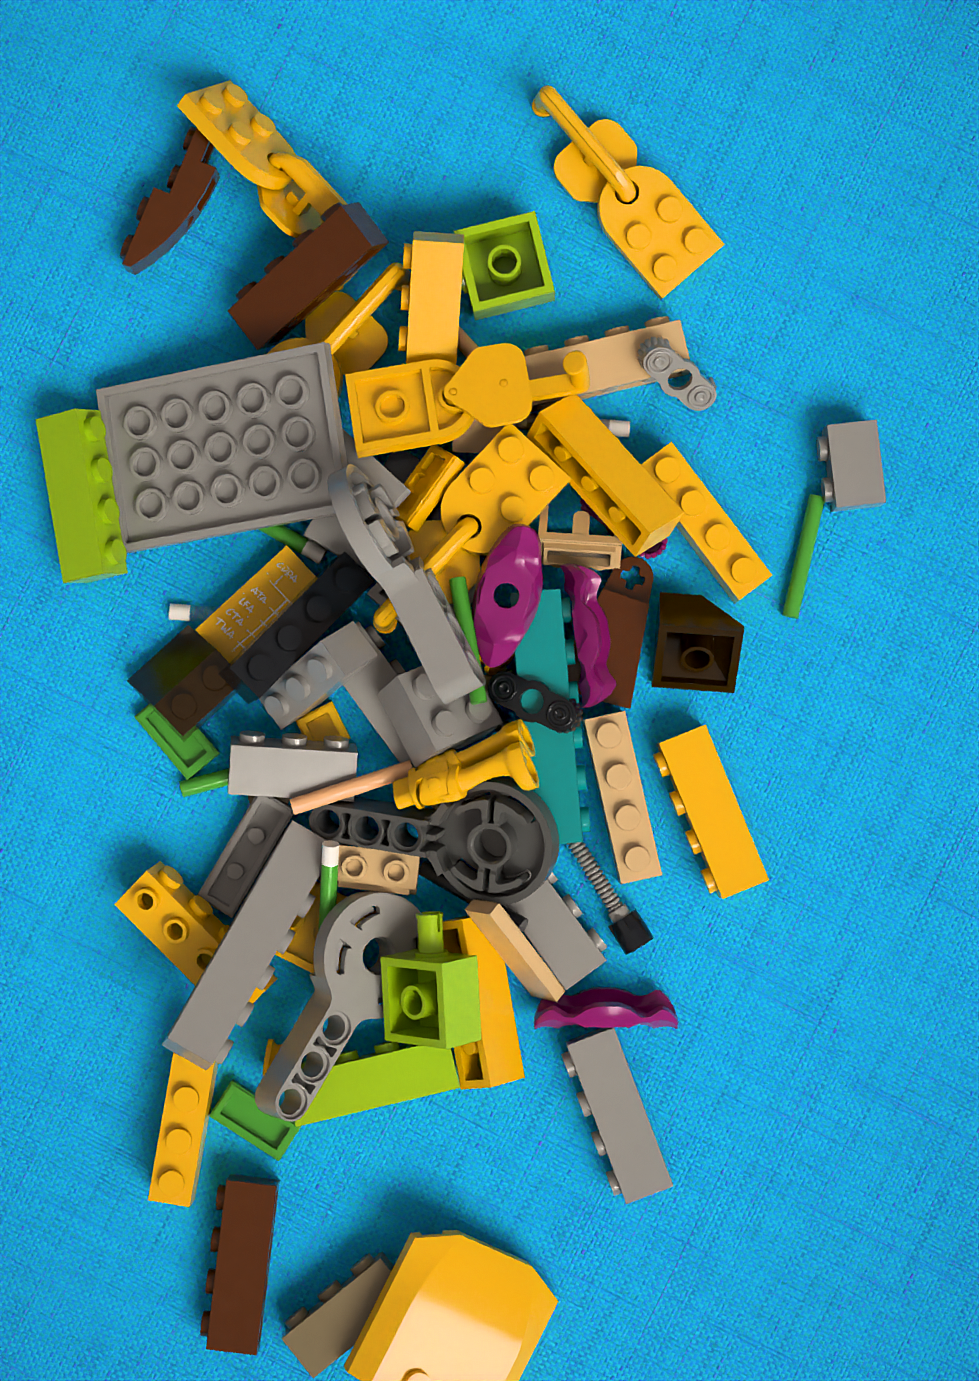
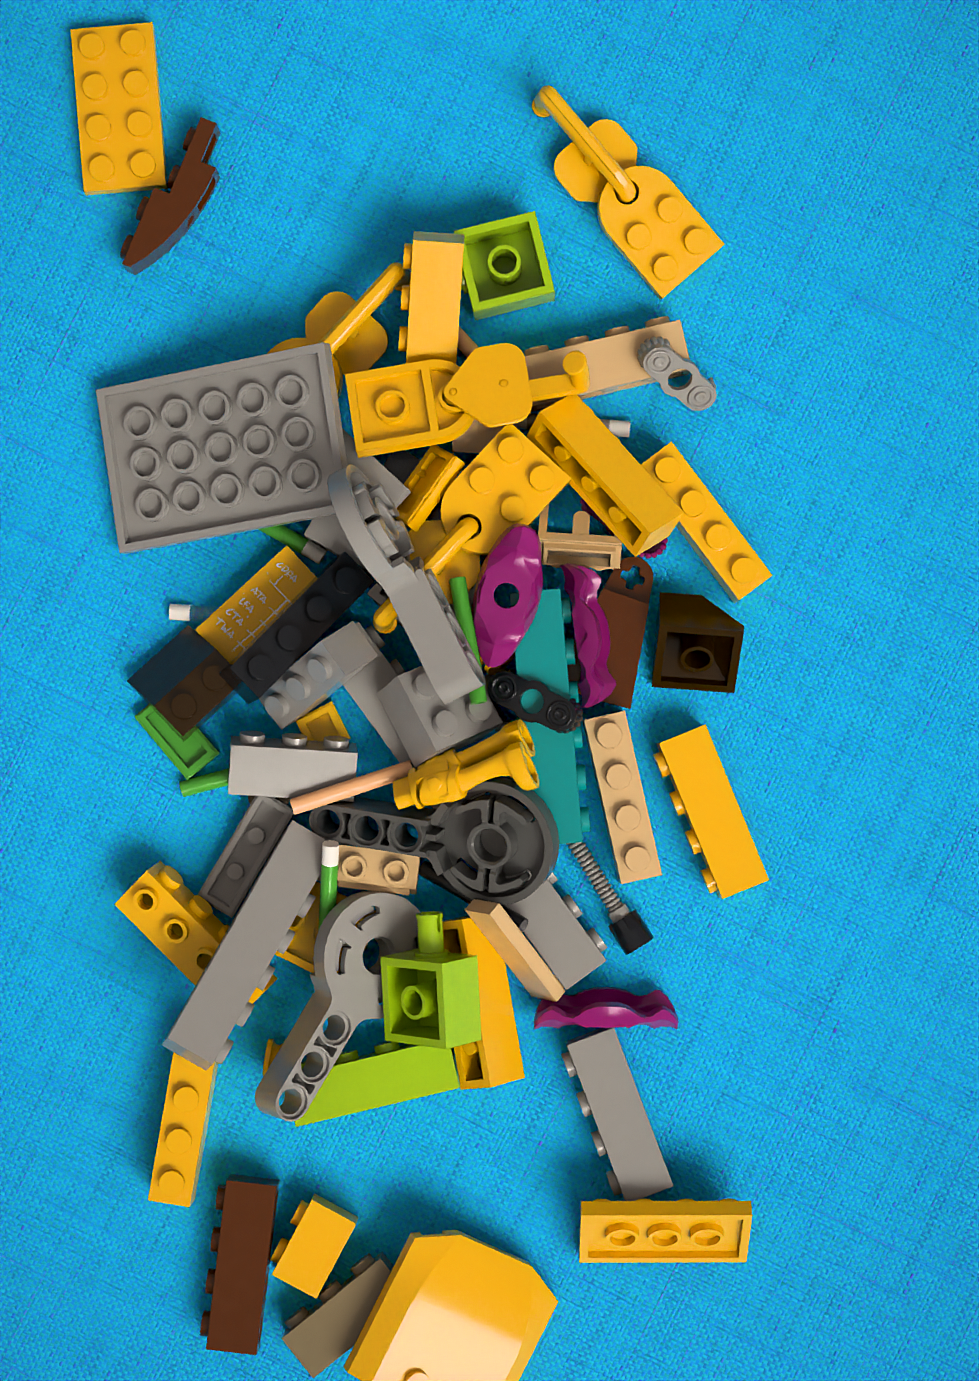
(81, 496): lime brick -> none
(119, 108): none -> yellow plate
(241, 1115): bright green tile -> none
(262, 156): yellow plate -> none
(307, 274): reddish brown brick -> none
(314, 1246): none -> yellow brick
(664, 1231): none -> yellow plate
(803, 556): bright green piece -> none
(851, 466): light grey brick -> none

